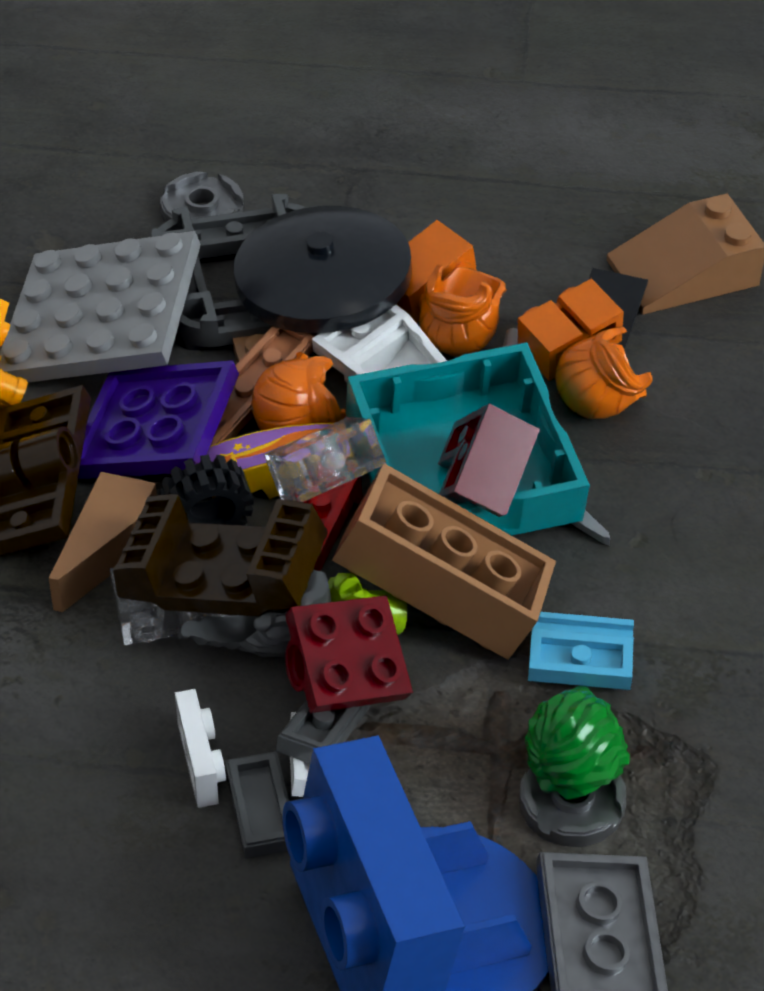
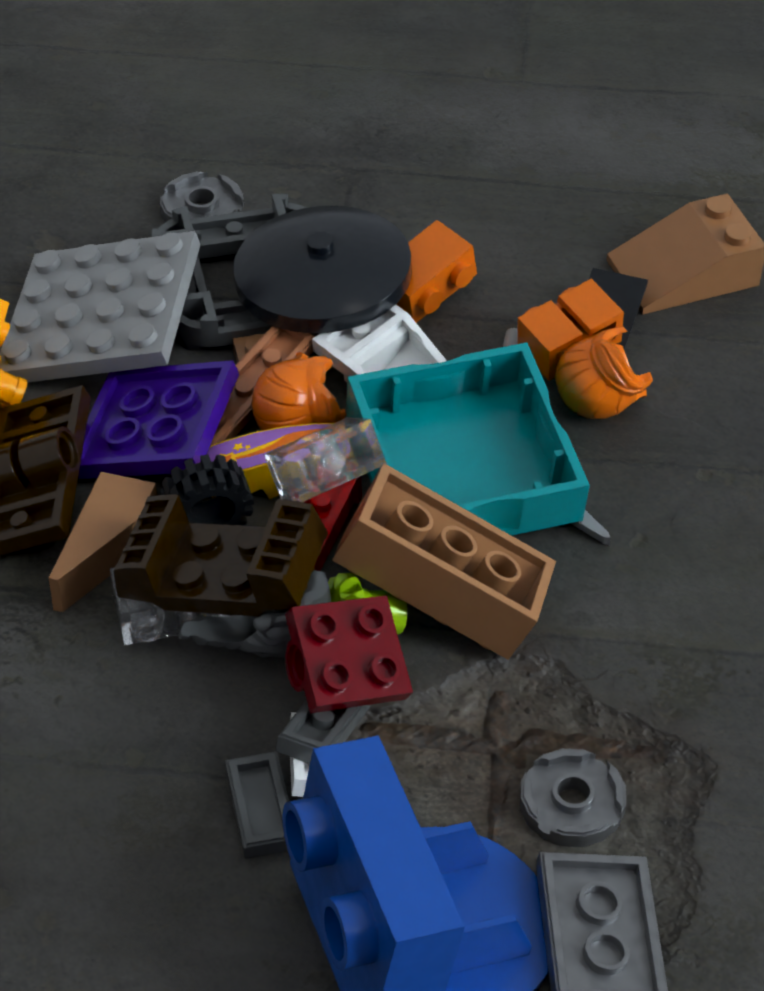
(204, 765): white plate -> none
(461, 310): orange hair -> none
(486, 458): panel -> none
(575, 744): green hair -> none
(582, 651): medium azure plate -> none

